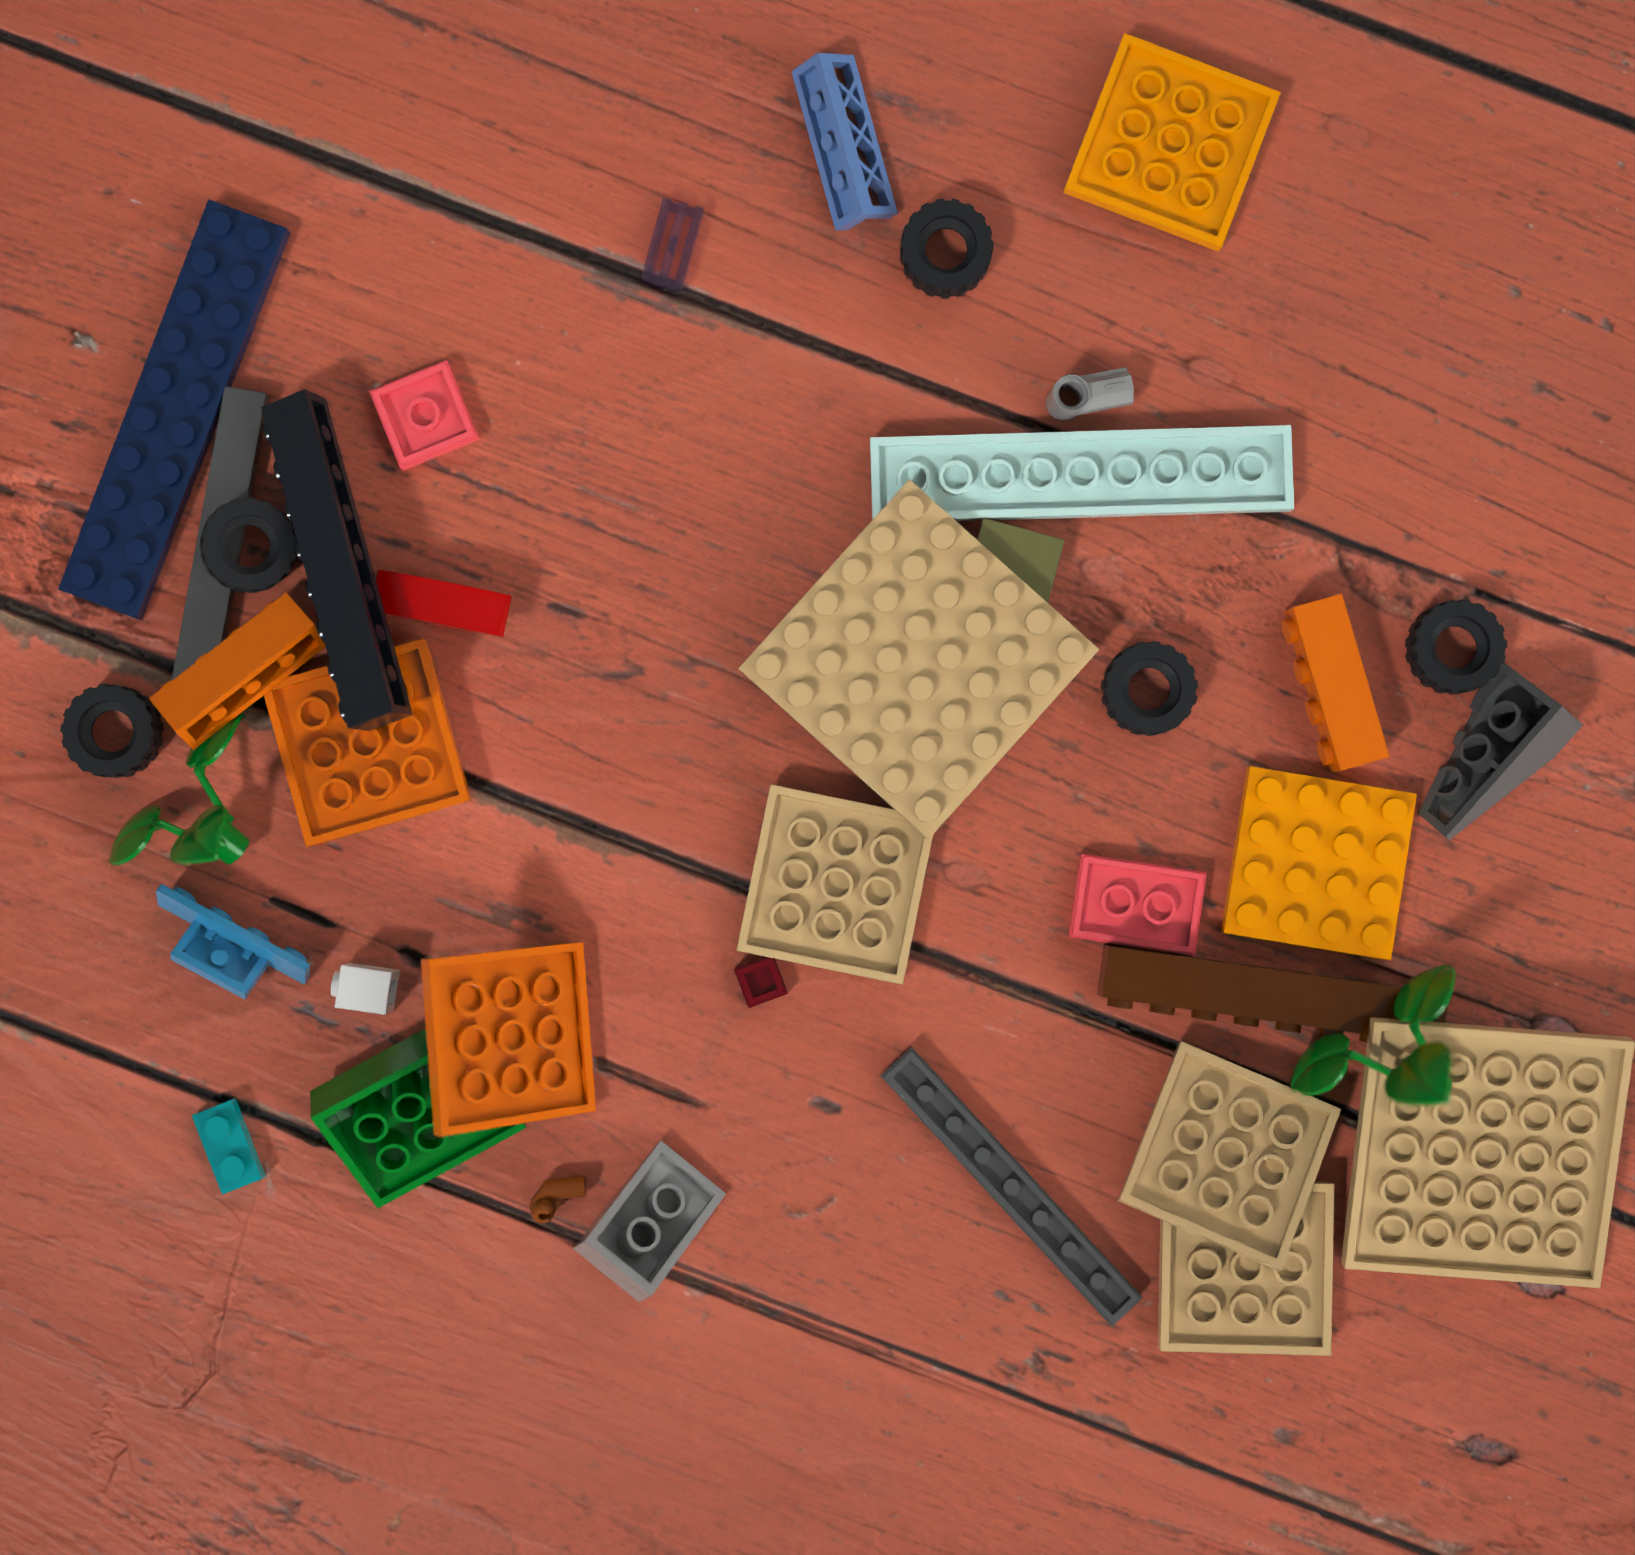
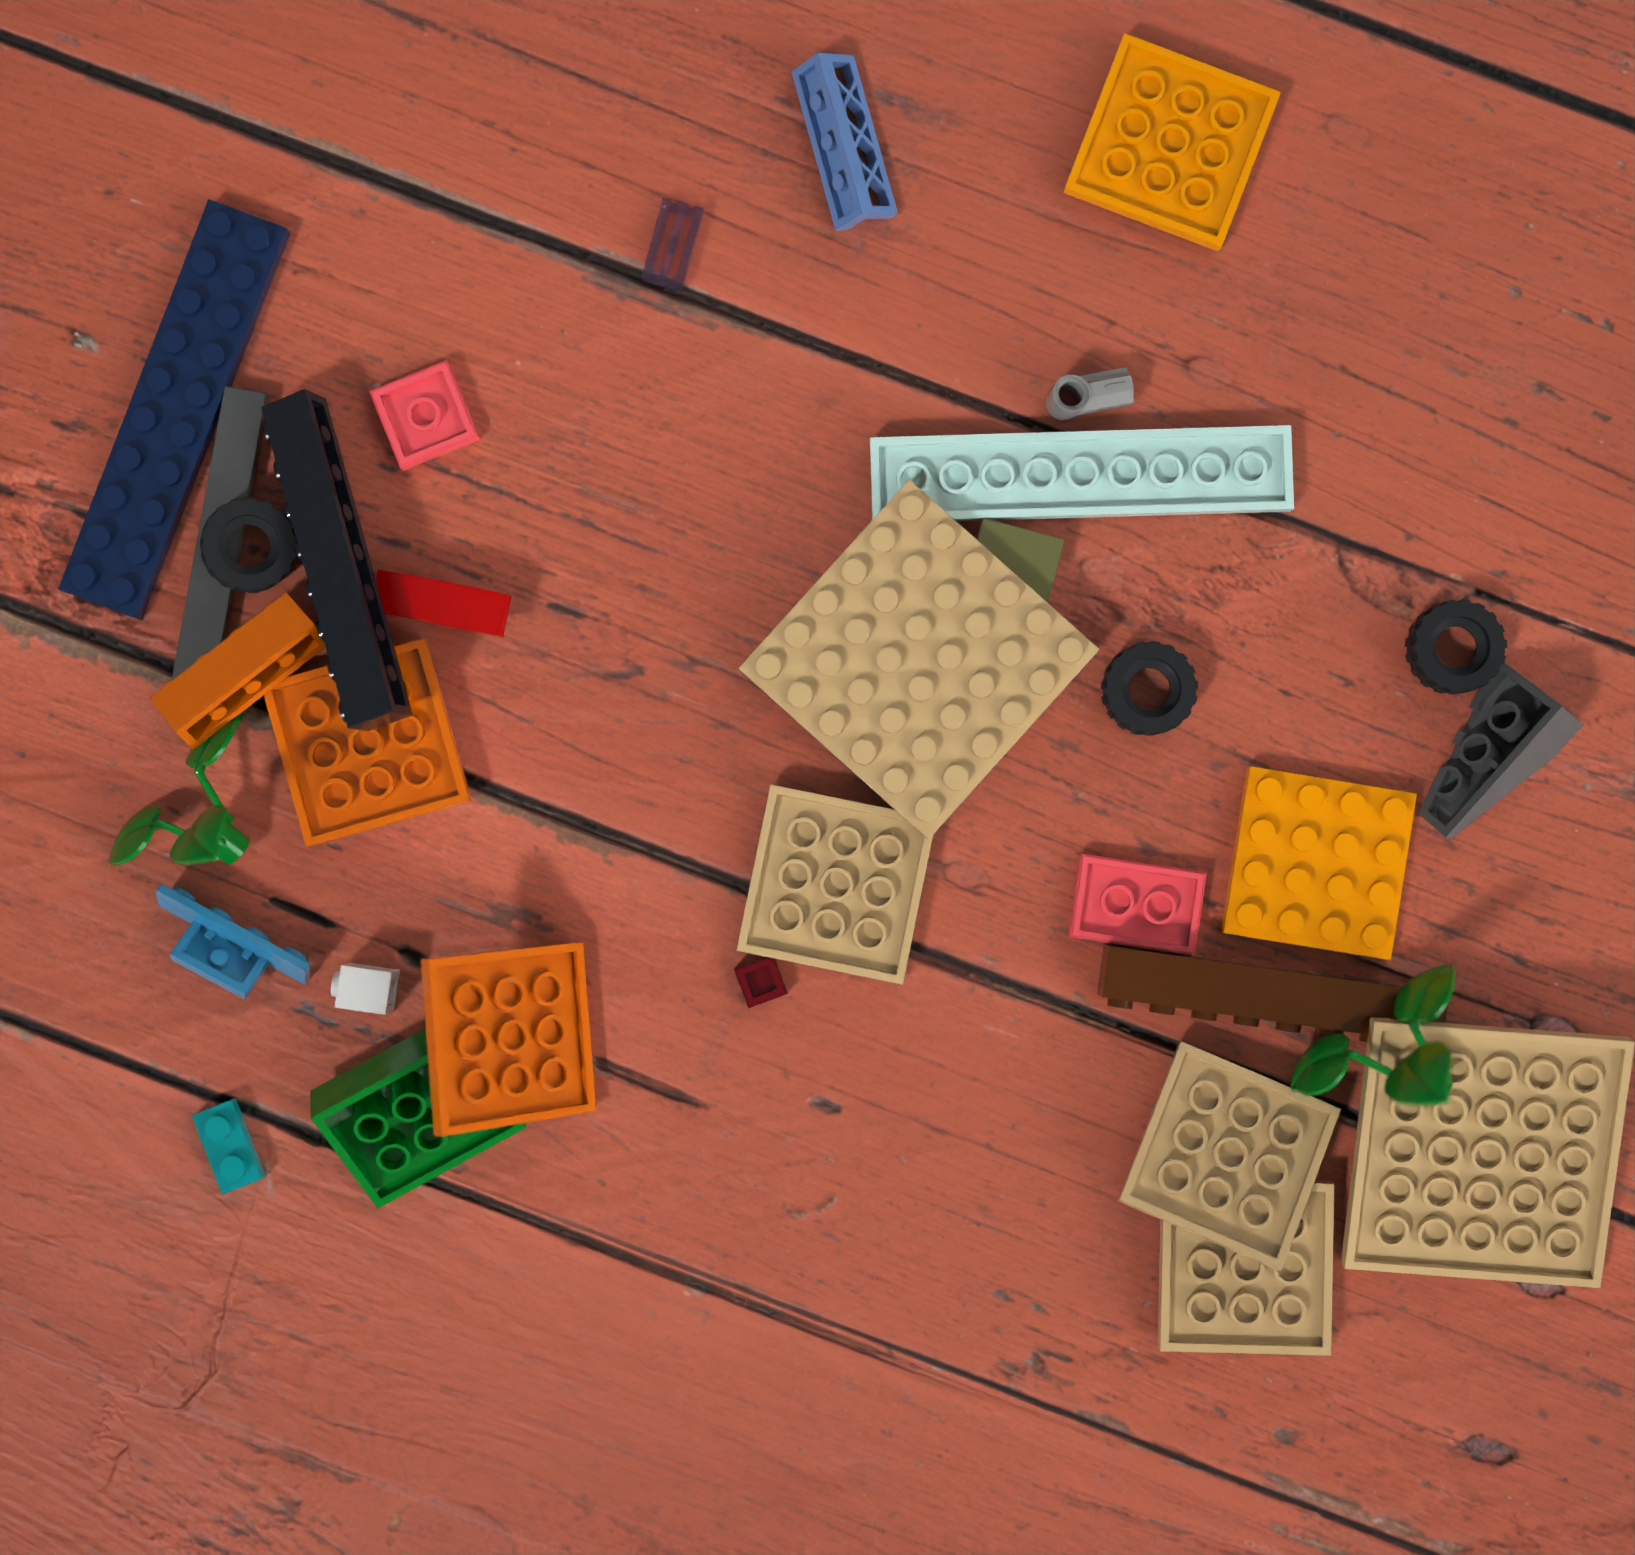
(79, 725): black tyre -> none
(551, 1195): dark orange arm -> none
(650, 1222): light grey slope -> none
(953, 216): black tyre -> none
(1011, 1186): dark grey tile -> none
(1334, 683): orange brick -> none

